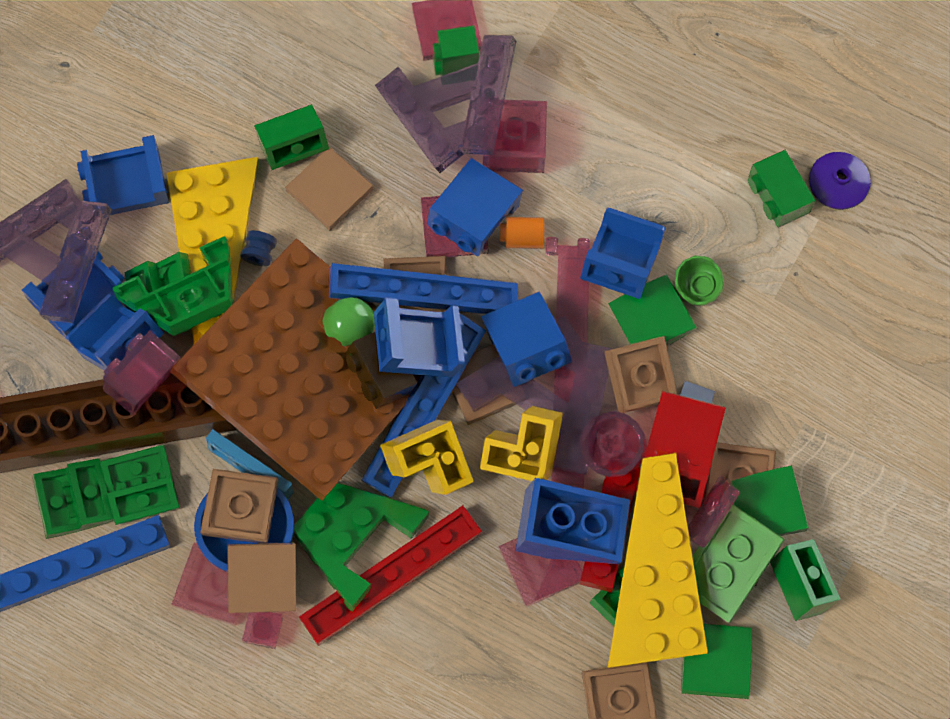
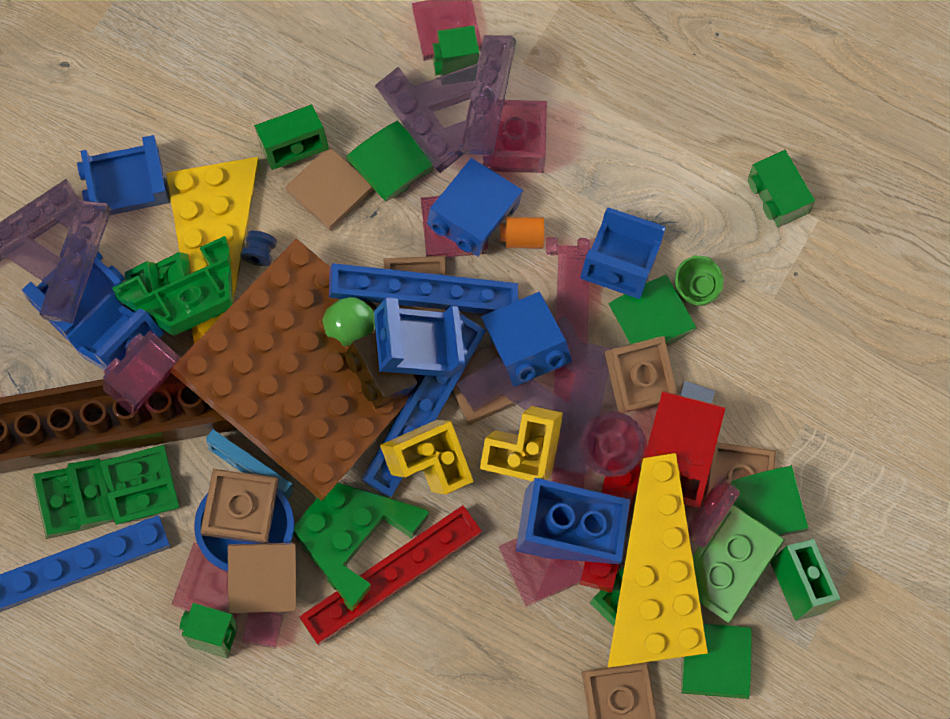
(209, 630): none -> green brick
(390, 161): none -> green slope
(834, 191): dark purple dish -> none

